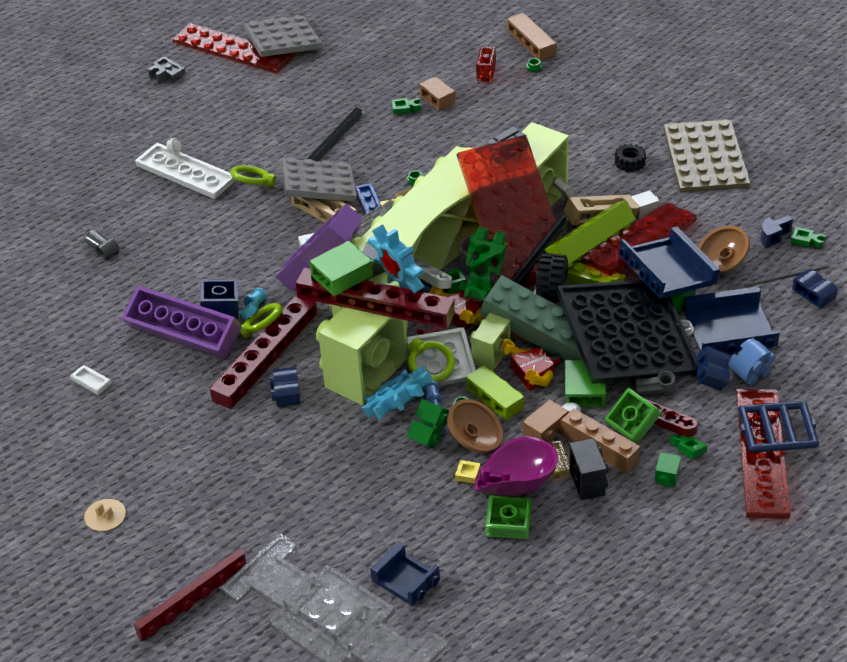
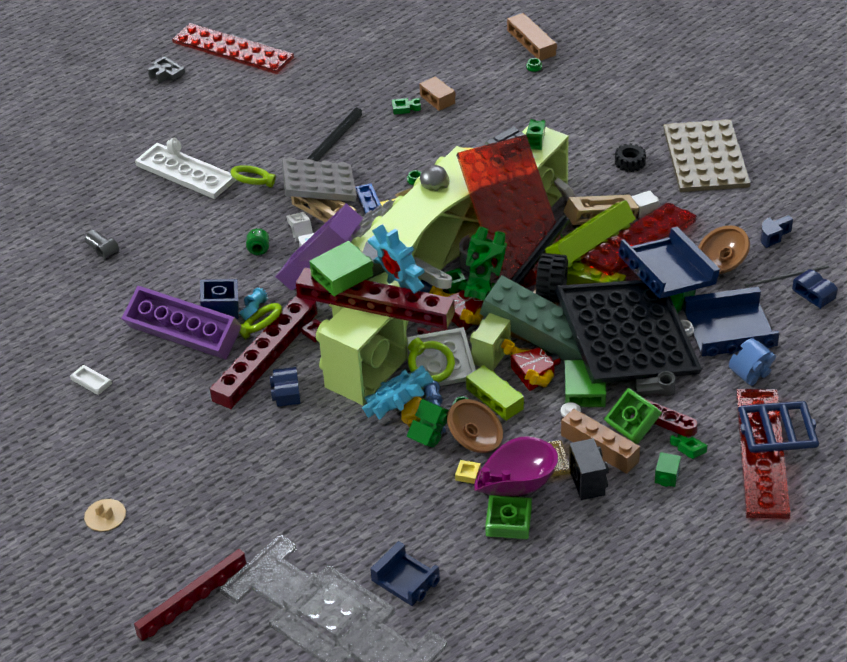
(257, 241): none -> green head
(282, 36): light grey plate -> none
(299, 224): none -> white plate
(310, 329): none -> dark red plate
(410, 410): none -> yellow head
(434, 177): none -> flat silver hair
(486, 64): clear red brick -> none
(536, 133): none -> green leg
(544, 421): medium nougat brick -> none
(713, 368): dark blue brick -> none
(805, 237): green plate -> none

